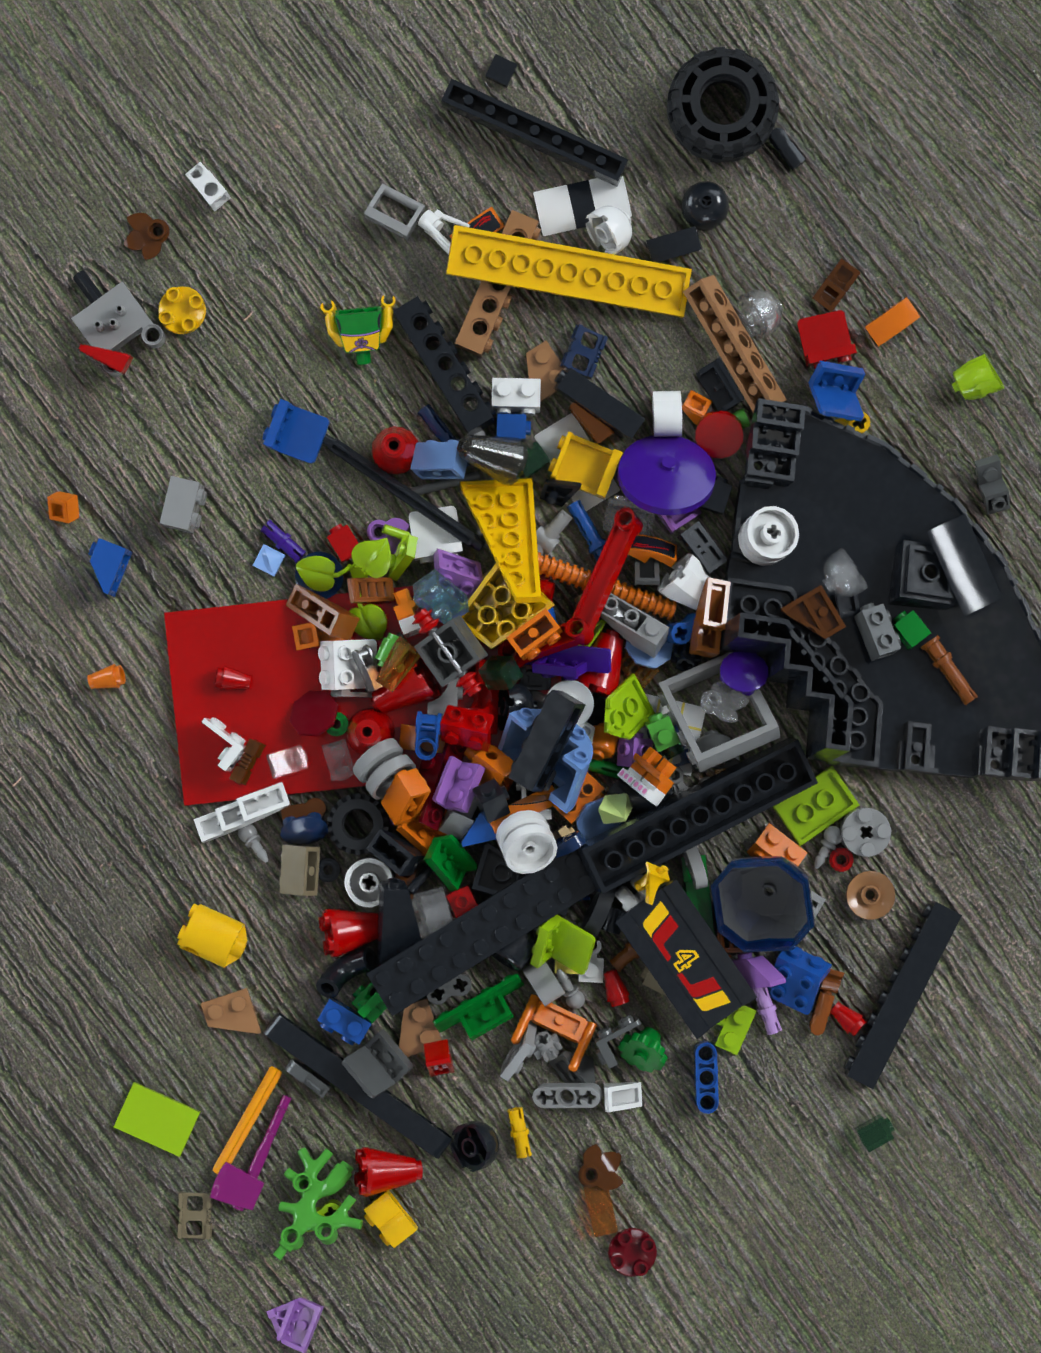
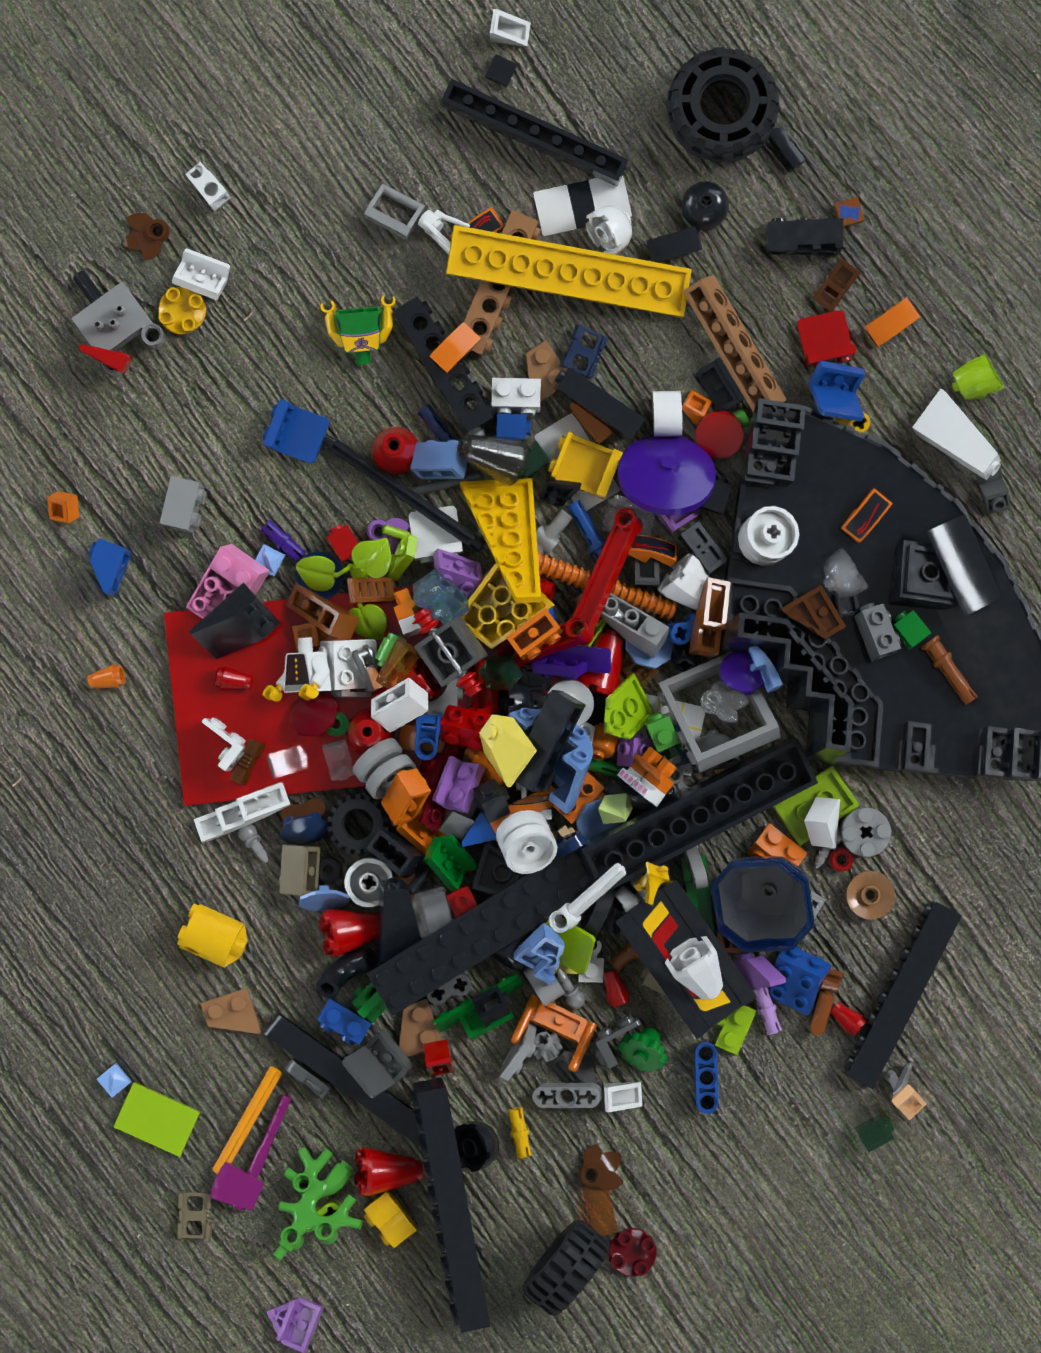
(114, 1080): none -> light blue tile
(201, 274): none -> white bracket
(225, 575): none -> bright pink slope
(235, 623): none -> black slope
(303, 673): none -> torso
(323, 899): none -> medium blue piece
(399, 705): none -> white brick
(451, 1204): none -> black brick
(455, 347): none -> orange slope
(492, 1005): none -> black window
(506, 747): none -> light yellow slope
(509, 29): none -> white slope
(541, 953): none -> medium blue slope
(566, 1267): none -> black tyre
(585, 900): none -> white axle
(697, 967): none -> white cone
(760, 313): clear cylinder -> none
(768, 672): none -> medium blue slope
(804, 237): none -> black wedge
(823, 822): none -> white slope
(850, 211): none -> dark orange tile
(866, 516): none -> black slope
(905, 1097): none -> light nougat piece
(955, 435): none -> white slope

